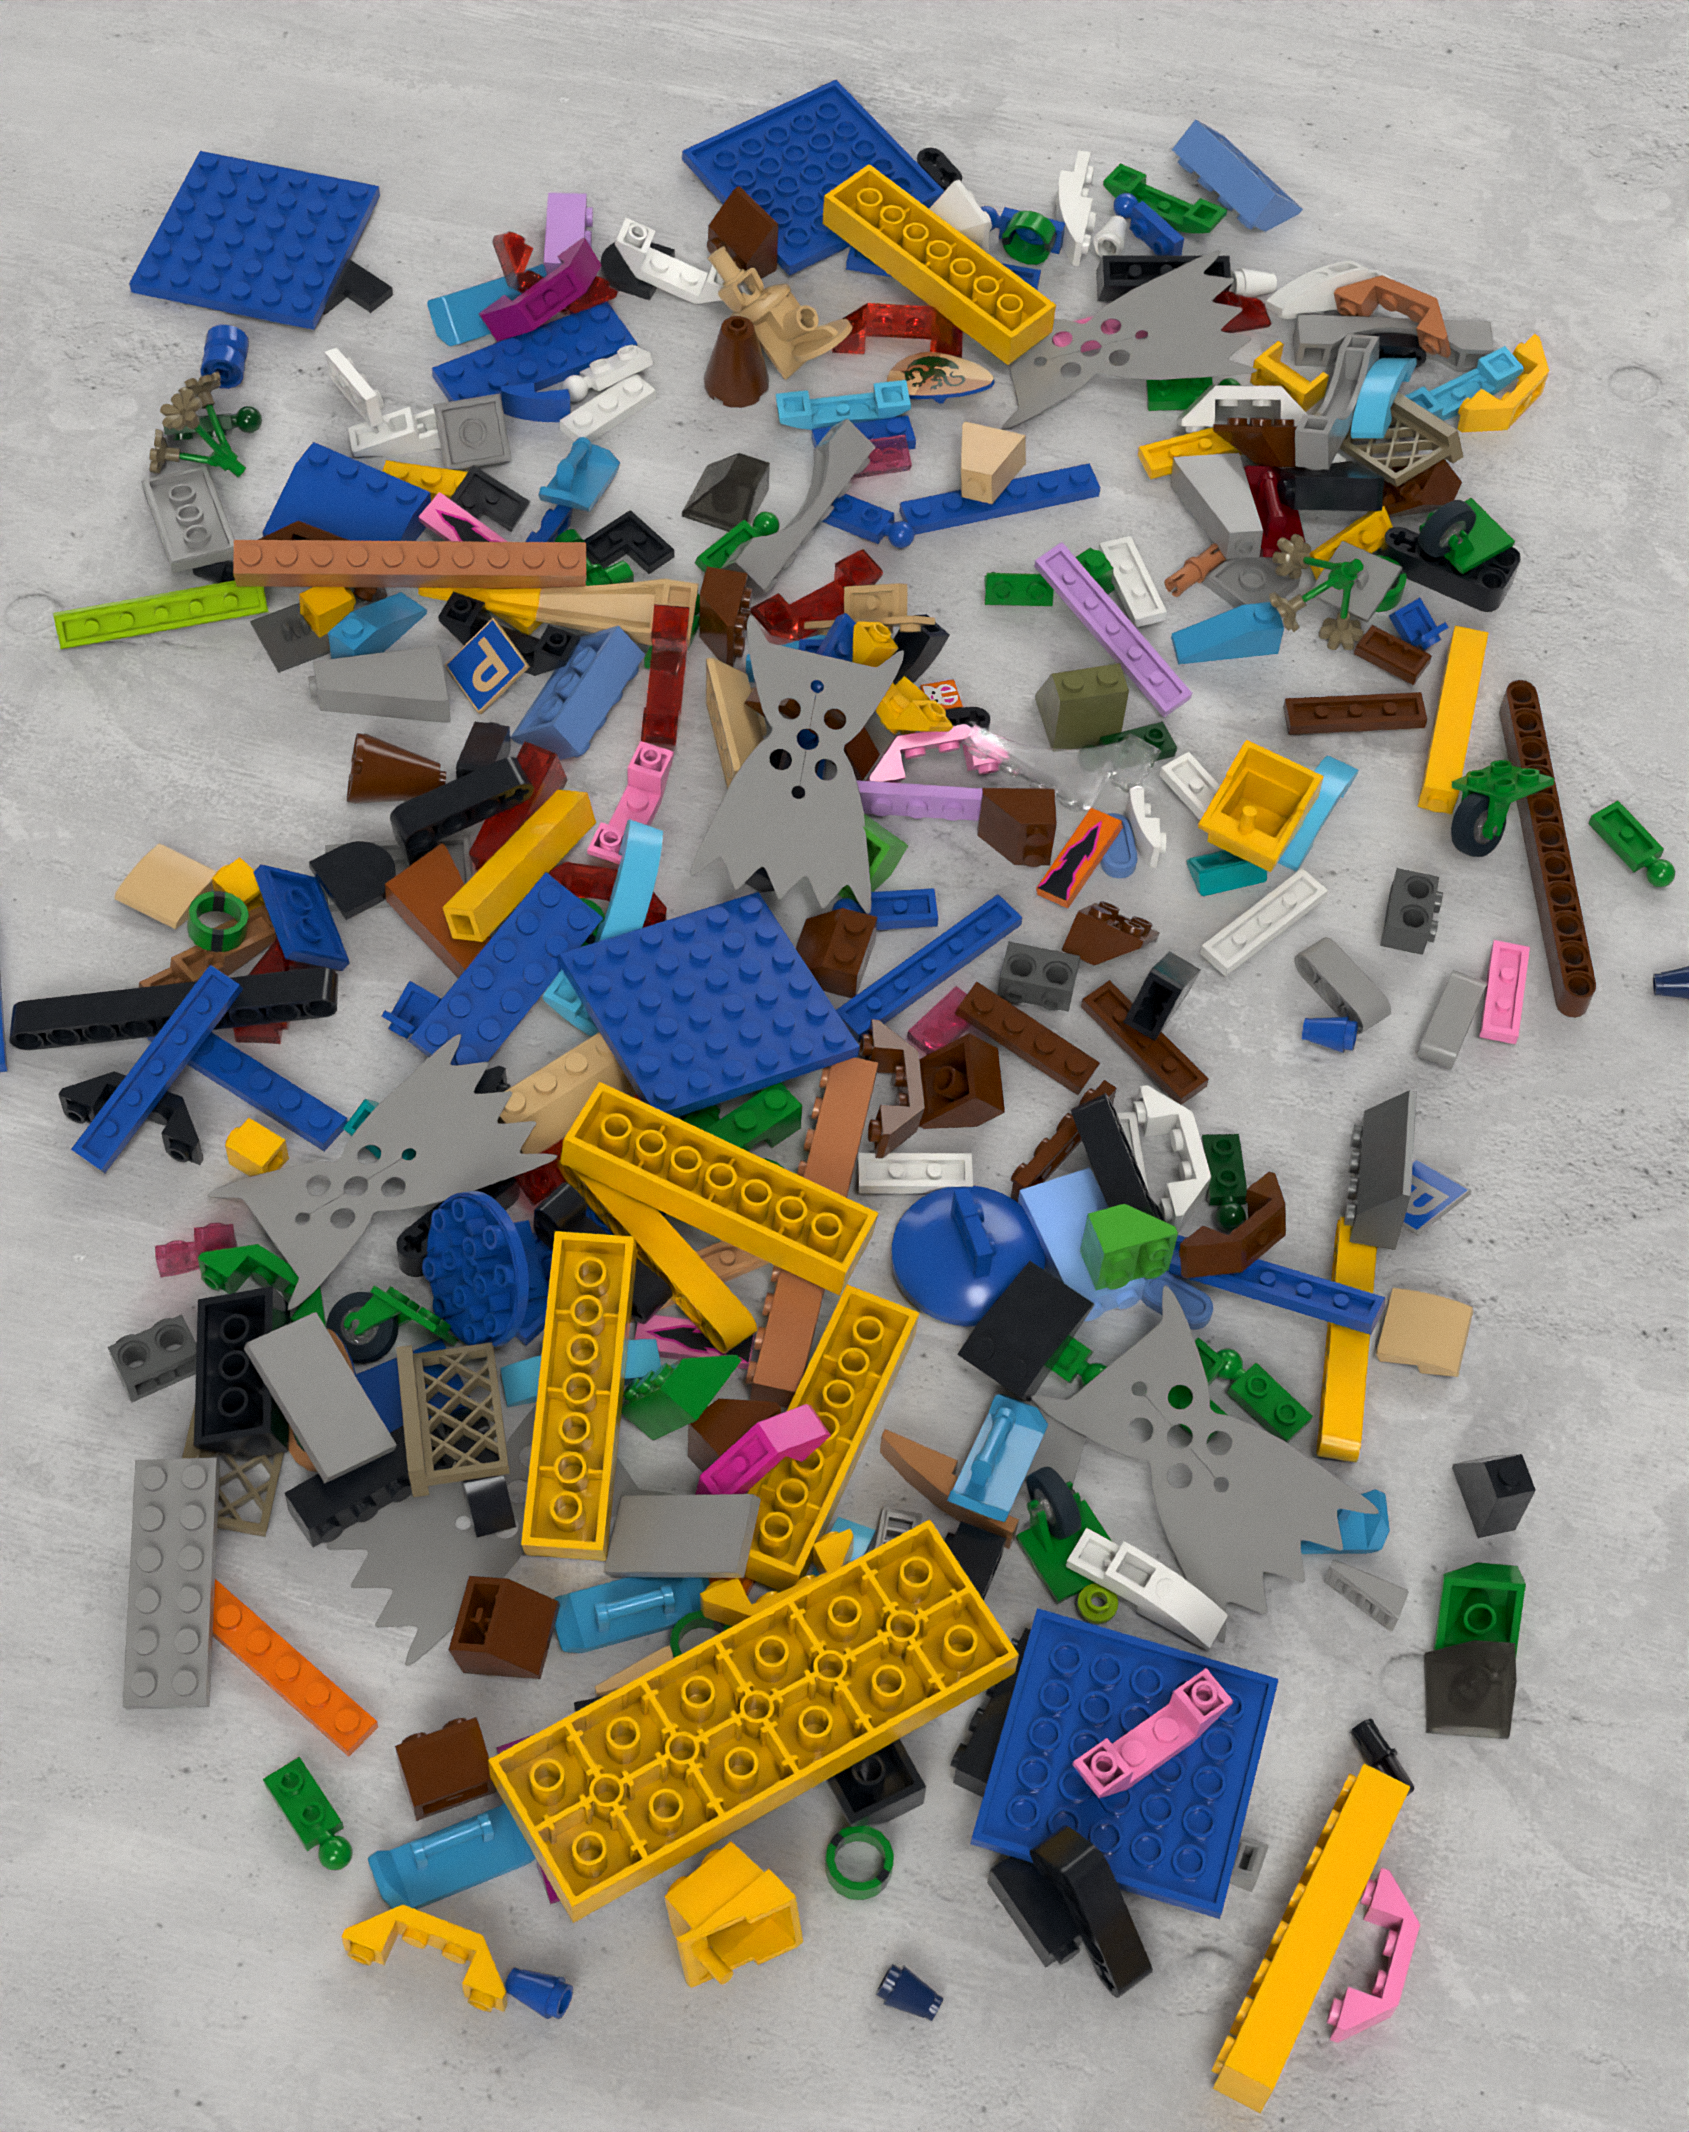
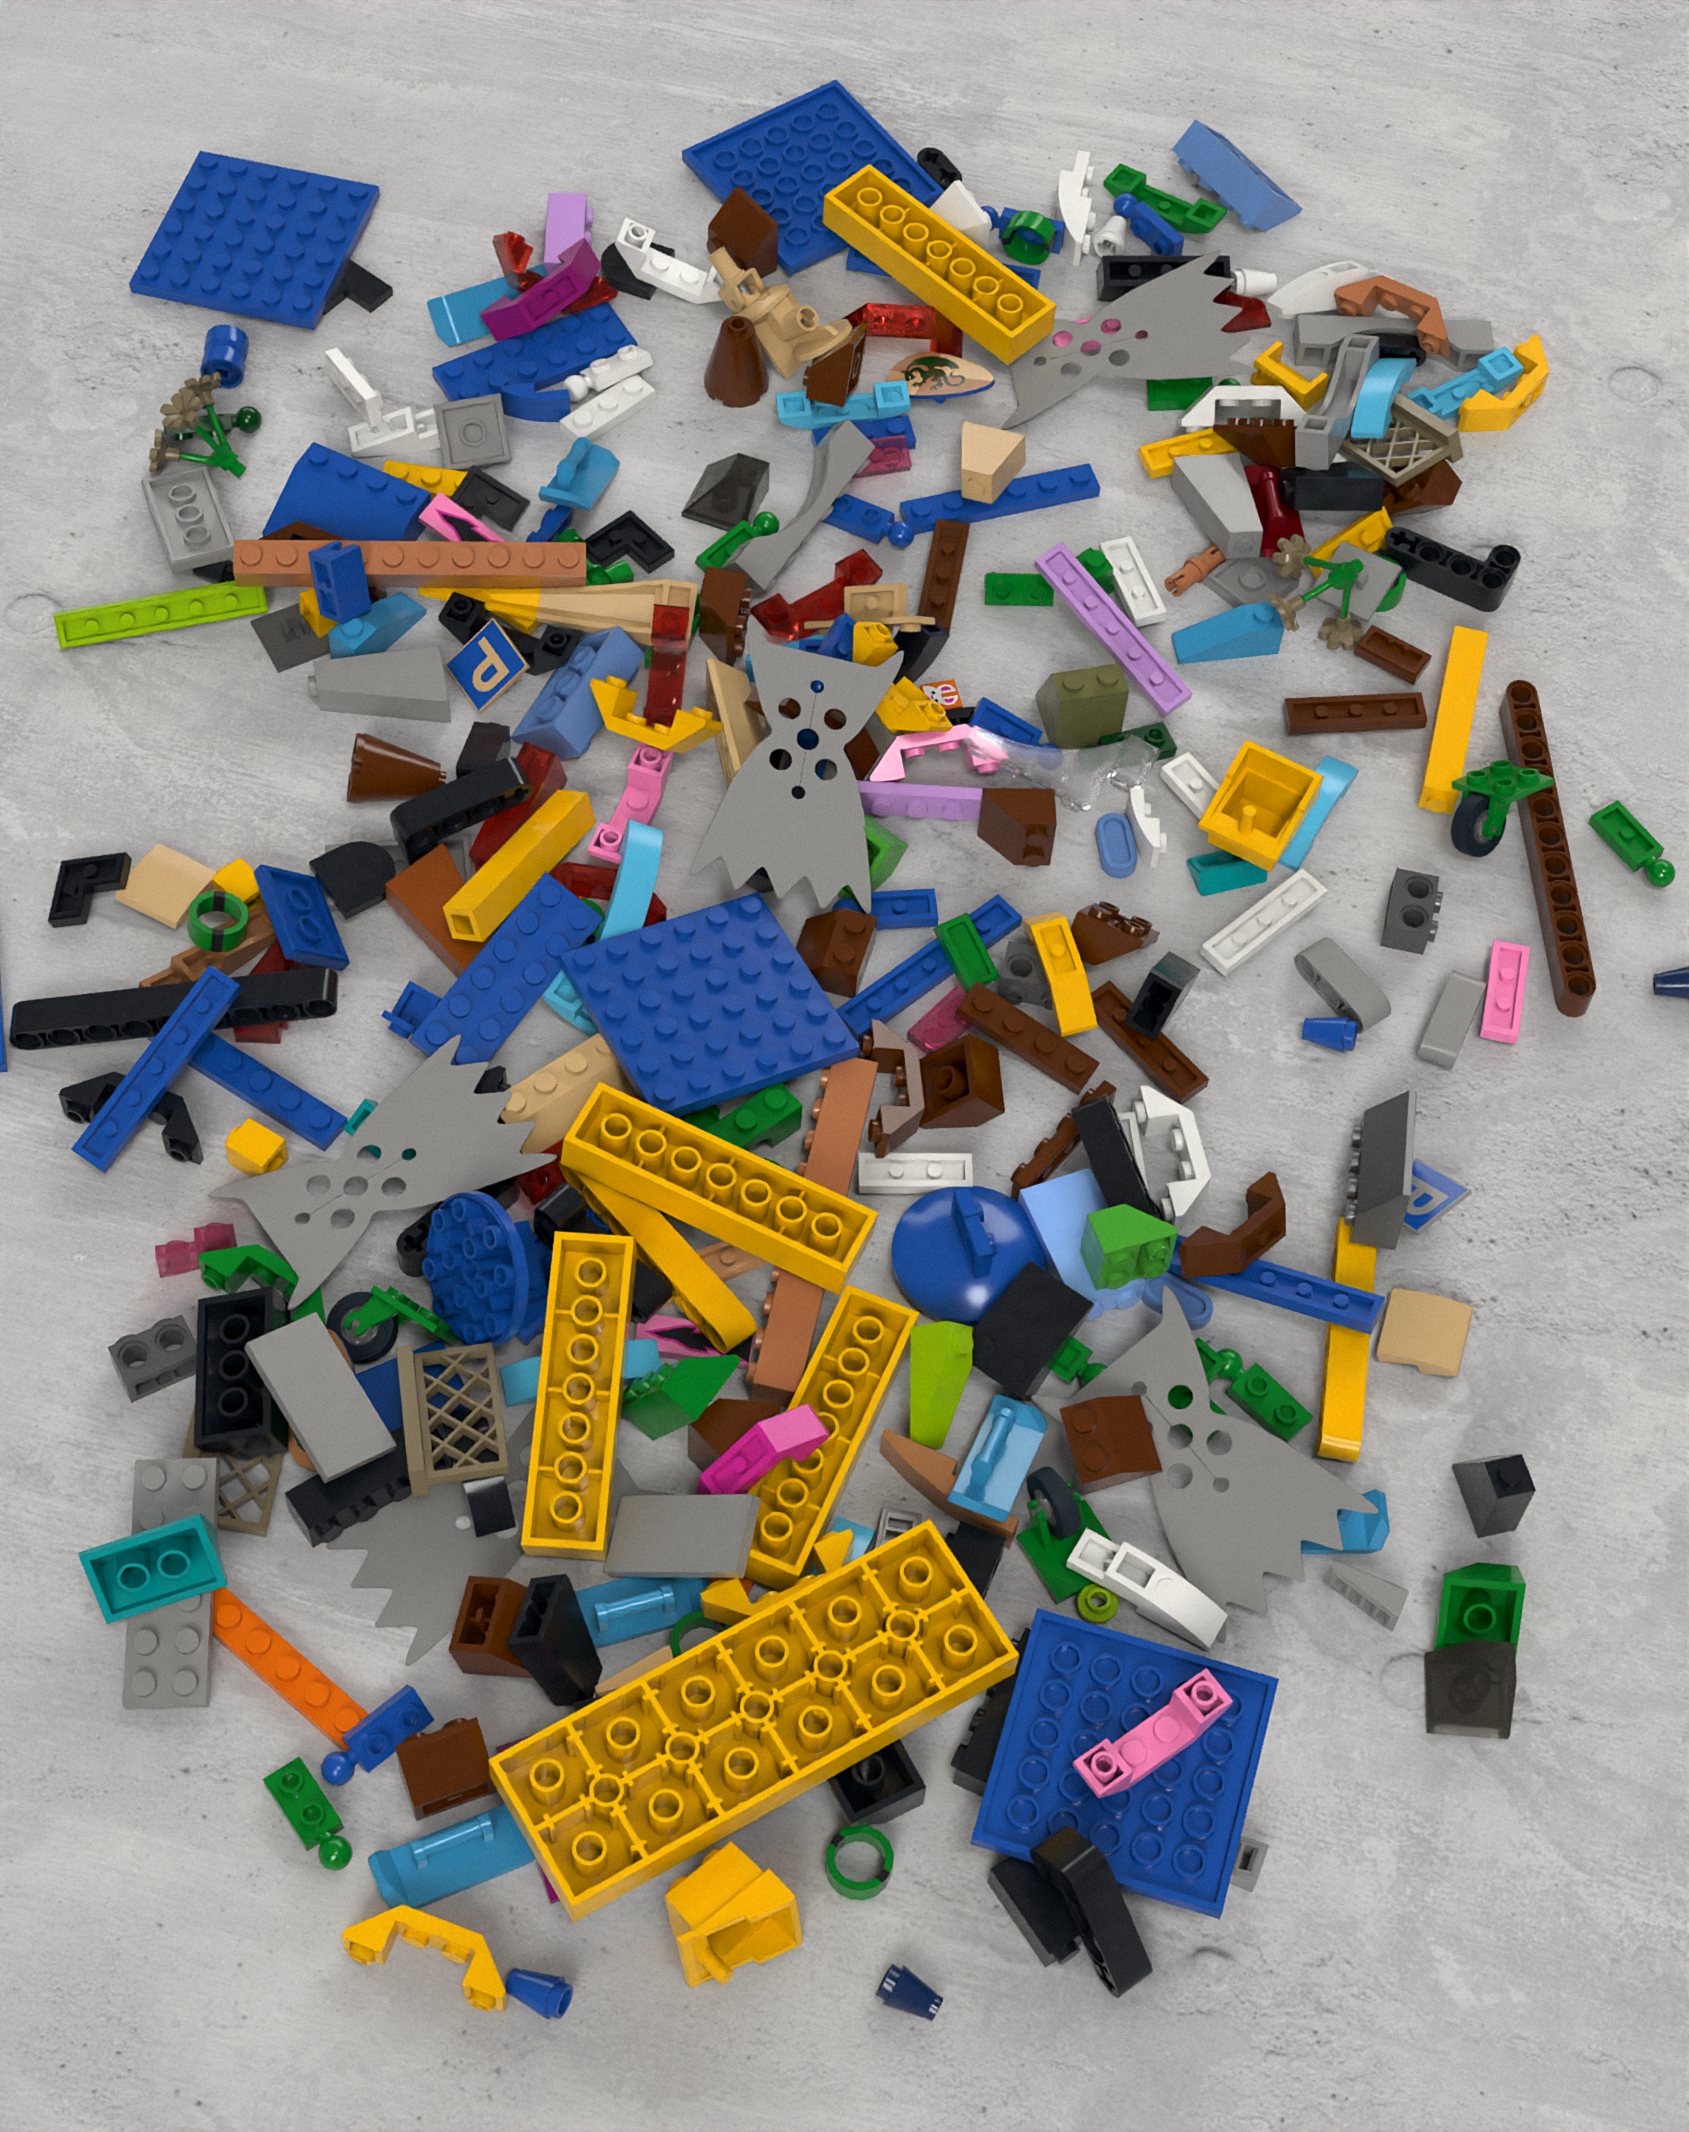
(80, 880): none -> black tile
(155, 1567): none -> teal slope
(340, 581): none -> blue hinge
(377, 1735): none -> blue plate
(555, 1641): none -> black slope
(616, 708): none -> yellow slope
(837, 372): none -> reddish brown slope
(937, 1378): none -> lime slope
(944, 571): none -> reddish brown plate
(966, 952): none -> green tile
(1005, 724): none -> blue plate
(1063, 971): none -> yellow slope
(1079, 858): tile -> none
(1110, 1441): none -> reddish brown slope
(1227, 1179): dark green plate -> none
(1307, 1937): yellow brick -> none
(1379, 1752): black axle -> none
(1389, 1910): bright pink slope -> none
(1416, 625): blue bracket -> none
(1463, 535): plate -> none

